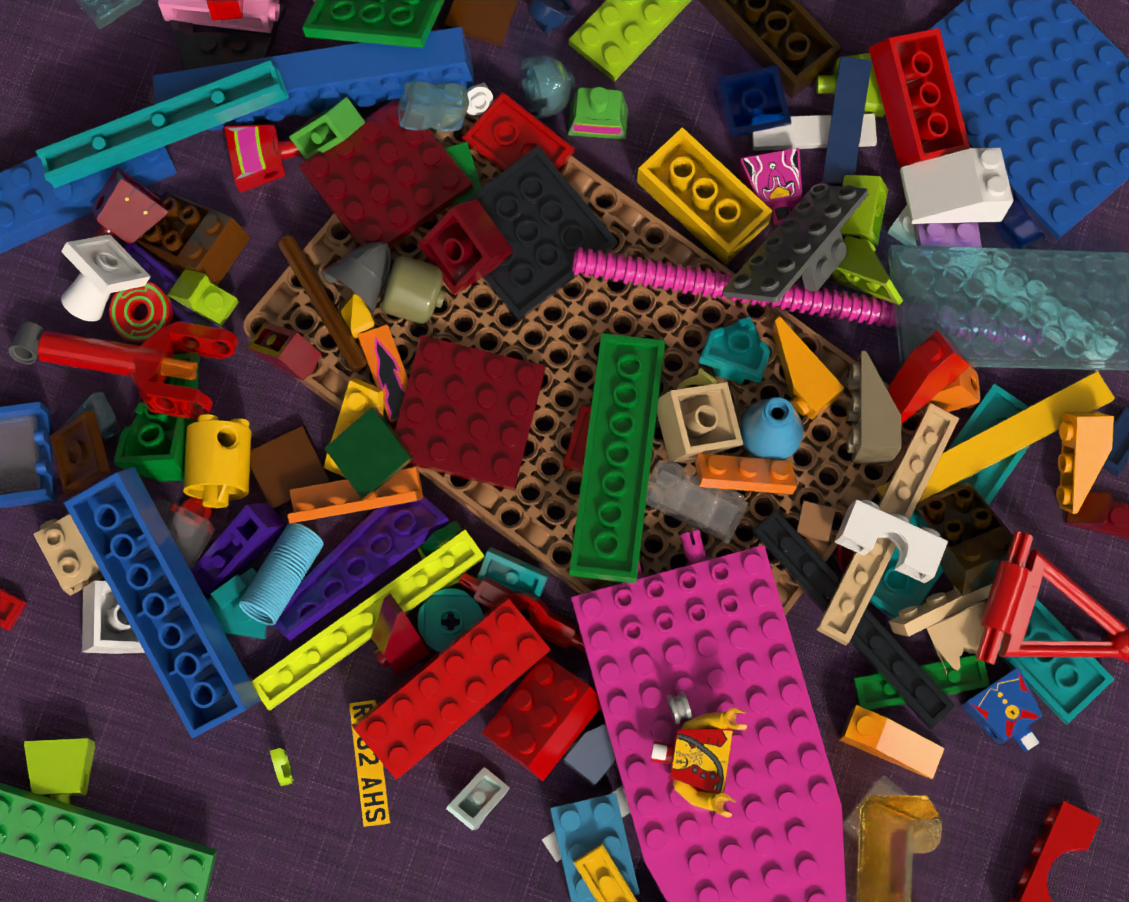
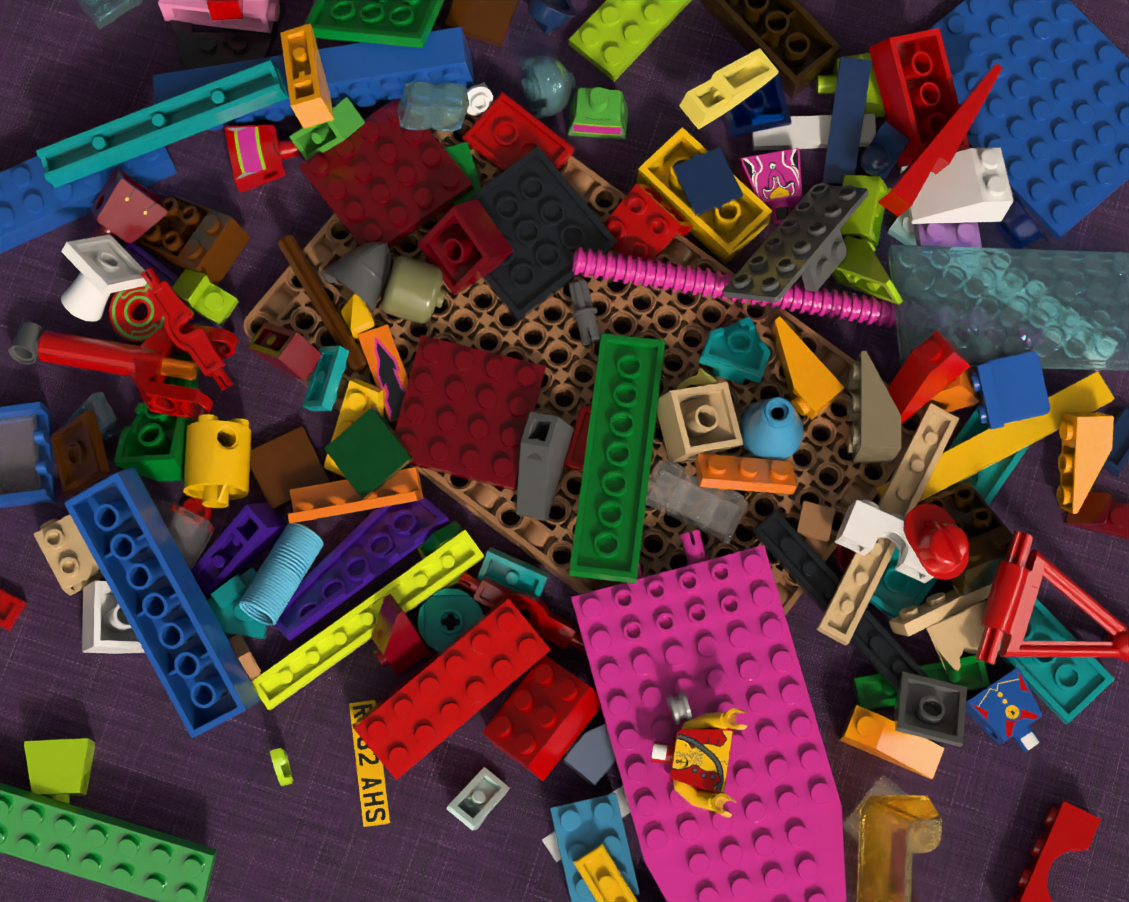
(176, 316): none -> red piece
(245, 656): none -> medium nougat tile
(306, 77): none -> light orange slope
(326, 379): none -> teal plate
(541, 463): none -> dark grey slope
(584, 312): none -> dark grey axle
(645, 223): none -> red bracket
(707, 181): none -> dark blue piece
(728, 88): none -> light yellow slope
(883, 151): none -> dark blue tile
(930, 709): none -> dark grey slope
(937, 541): none -> red piece
(940, 148): none -> red slope
(1010, 389): none -> blue bracket

